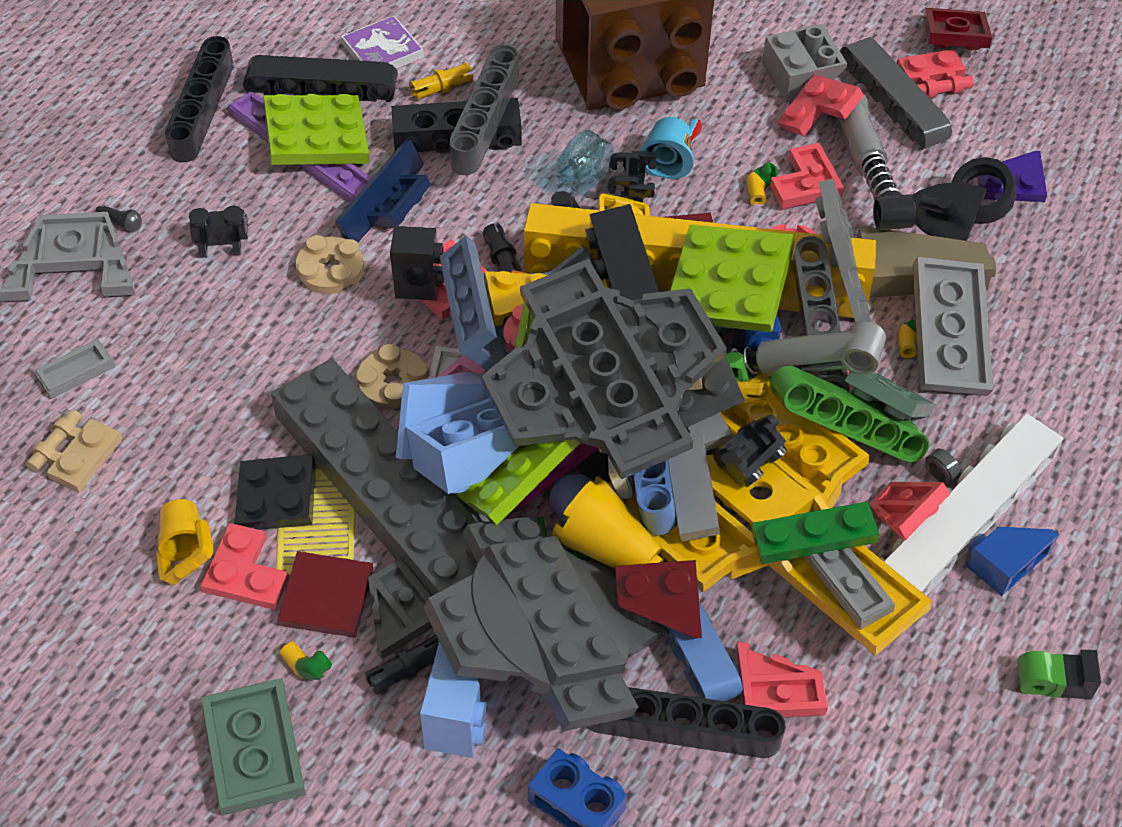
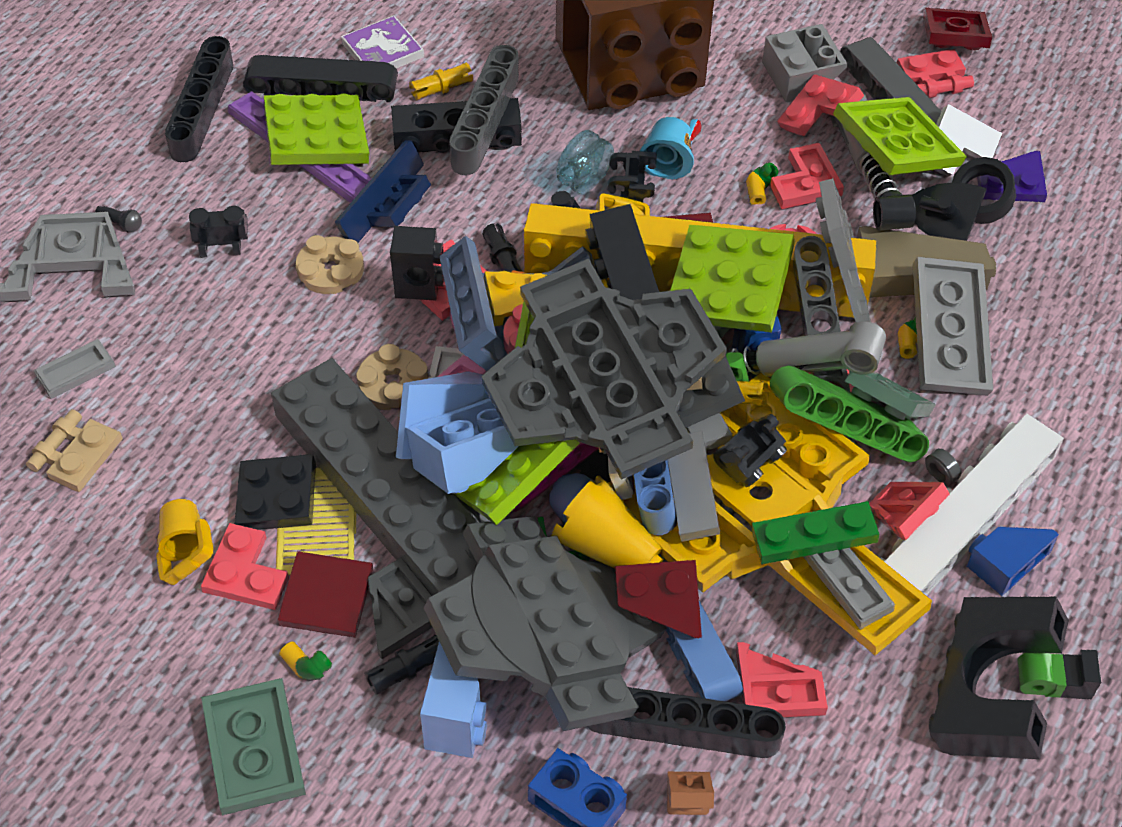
(689, 793): none -> nougat bracket
(899, 135): none -> lime plate
(968, 135): none -> white tile
(984, 633): none -> black arch

